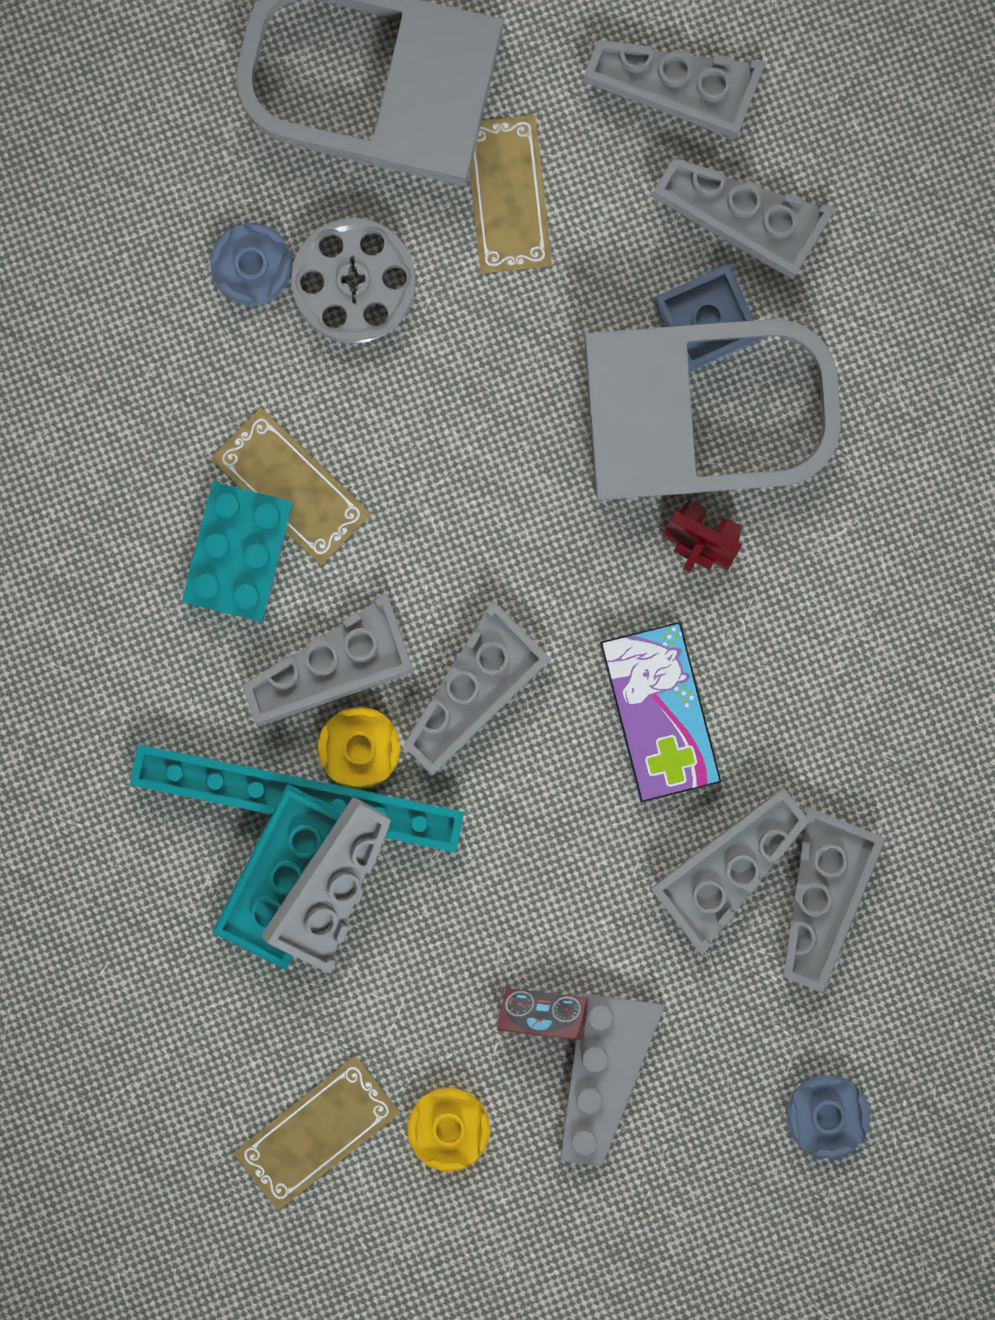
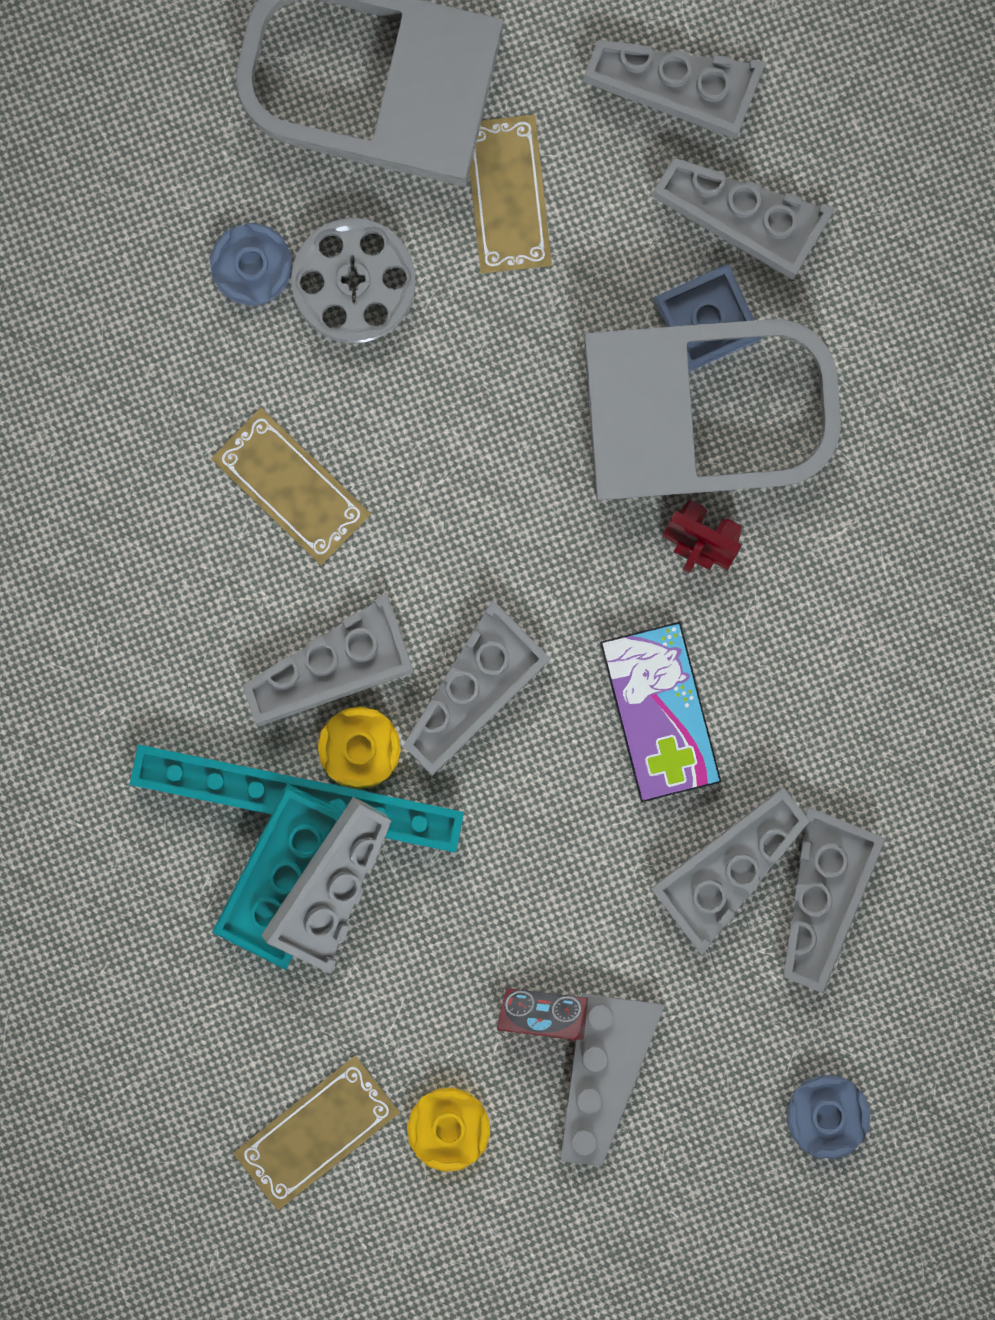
(237, 551): teal plate -> none

